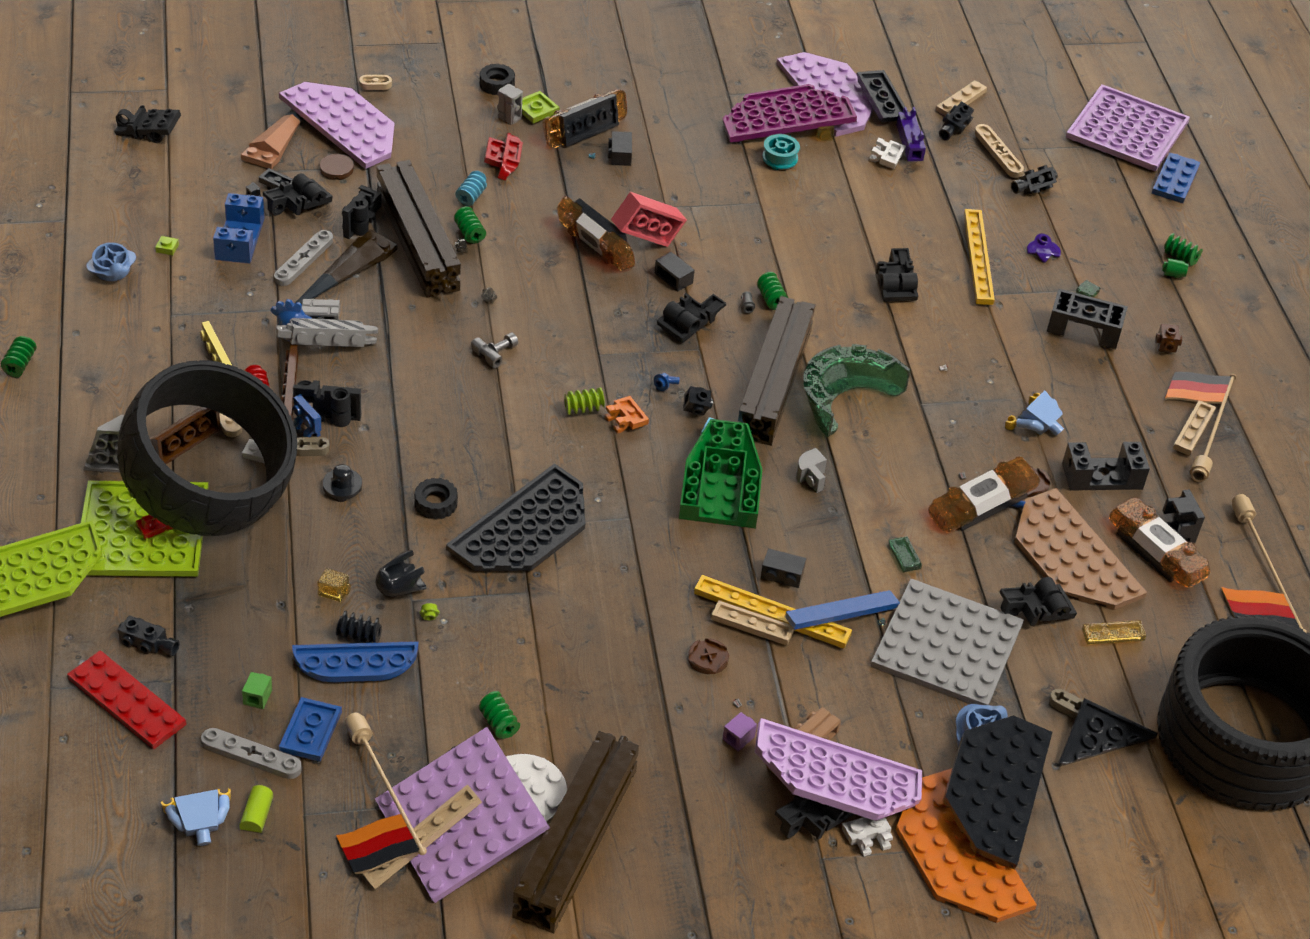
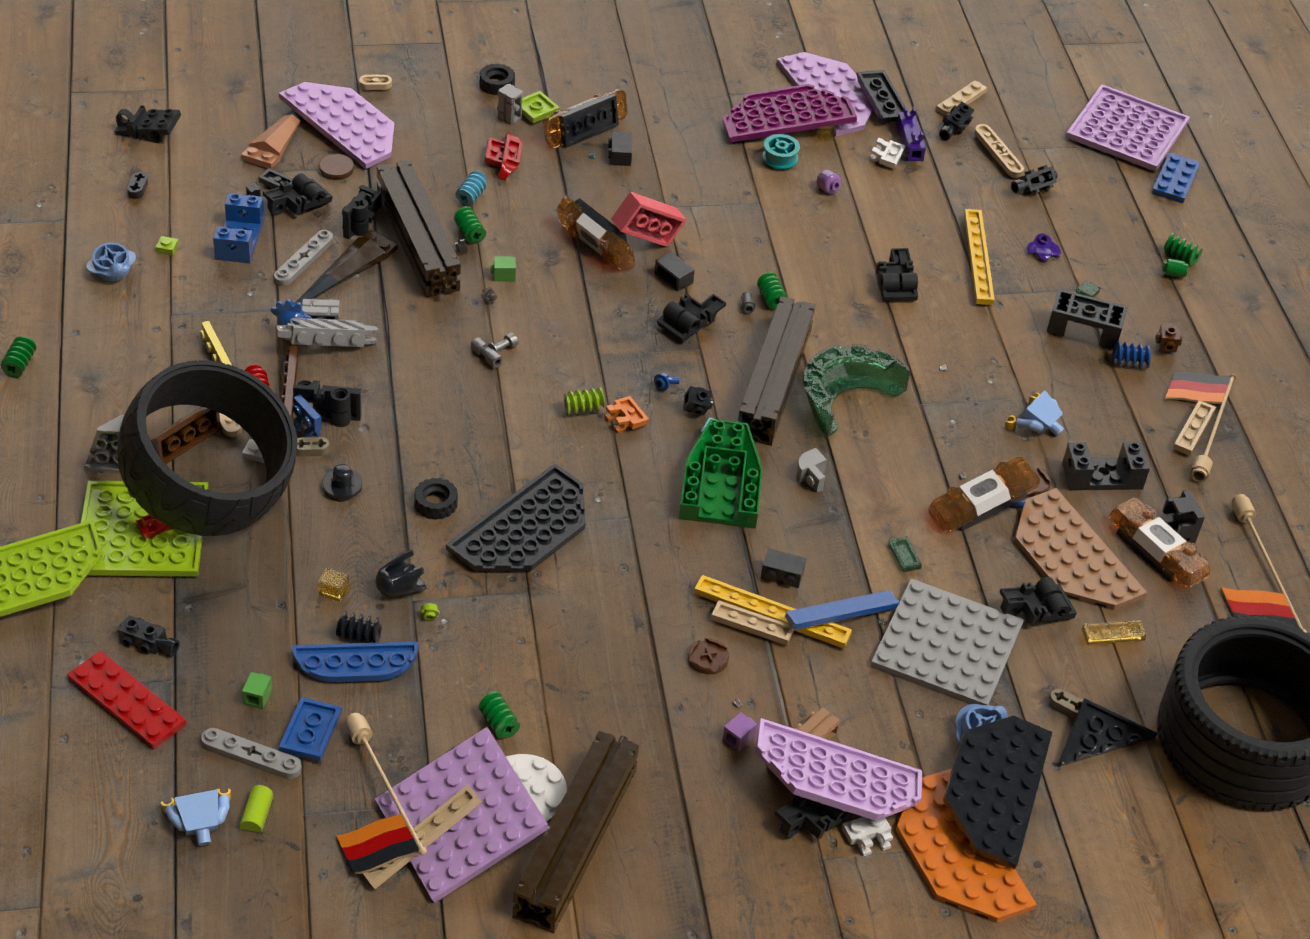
(137, 185): none -> black beam
(504, 268): none -> bright green brick
(828, 181): none -> medium lavender head
(1131, 353): none -> blue piece

